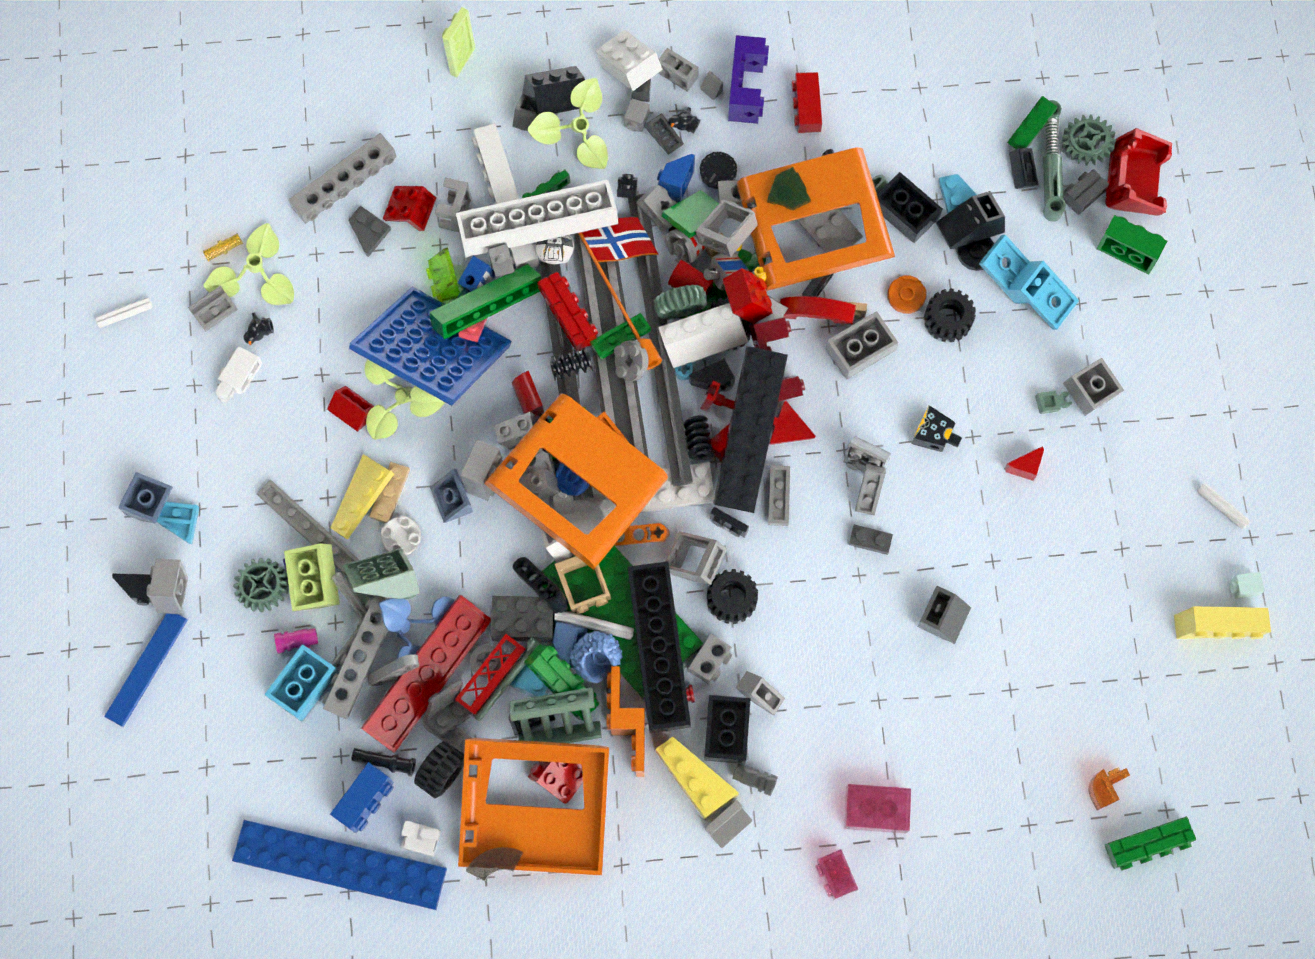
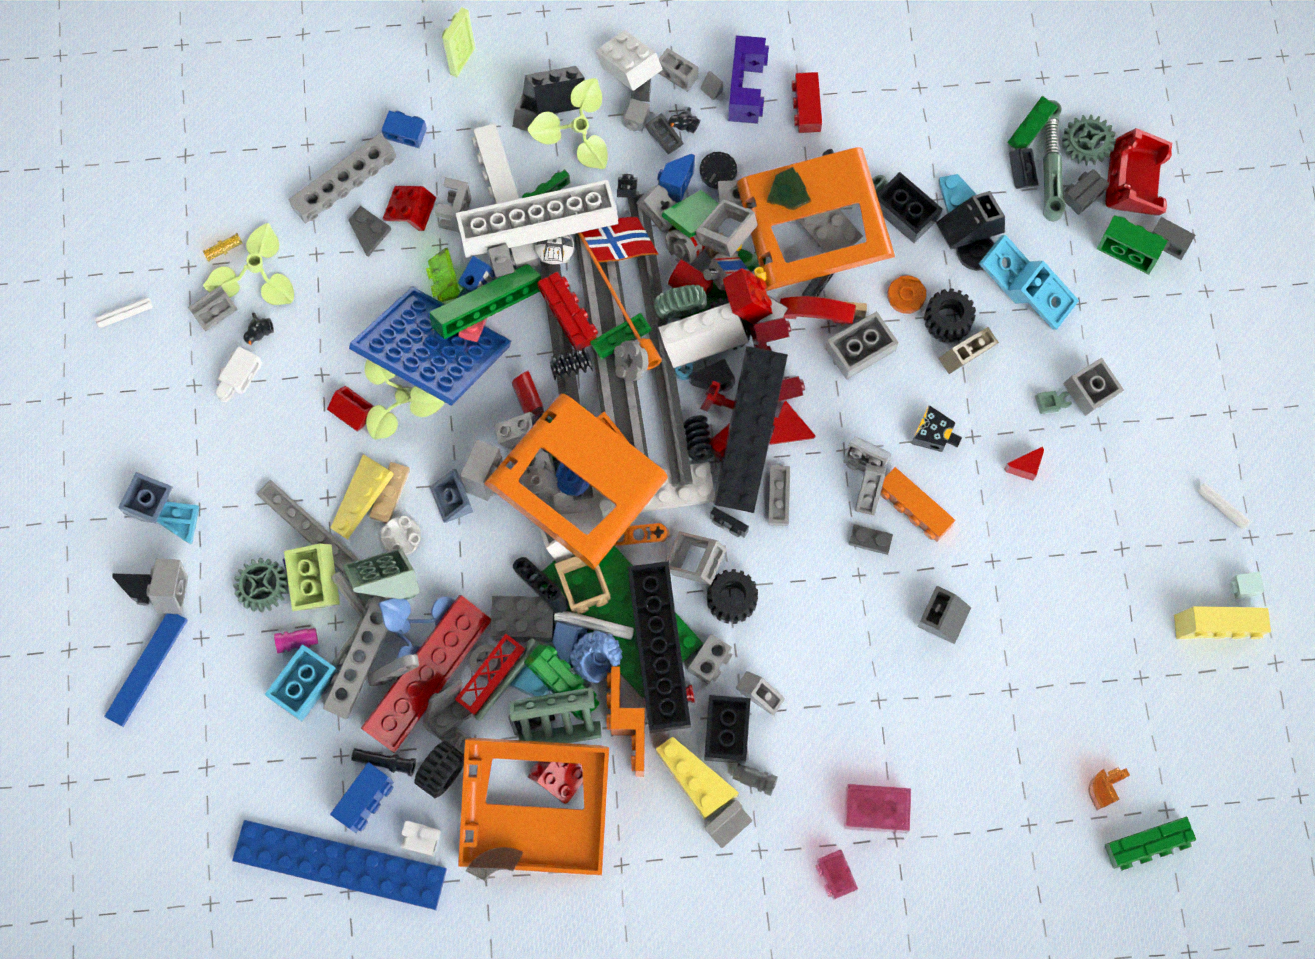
(404, 129): none -> blue brick
(916, 505): none -> orange brick
(968, 350): none -> dark tan slope
(1177, 237): none -> dark grey hinge

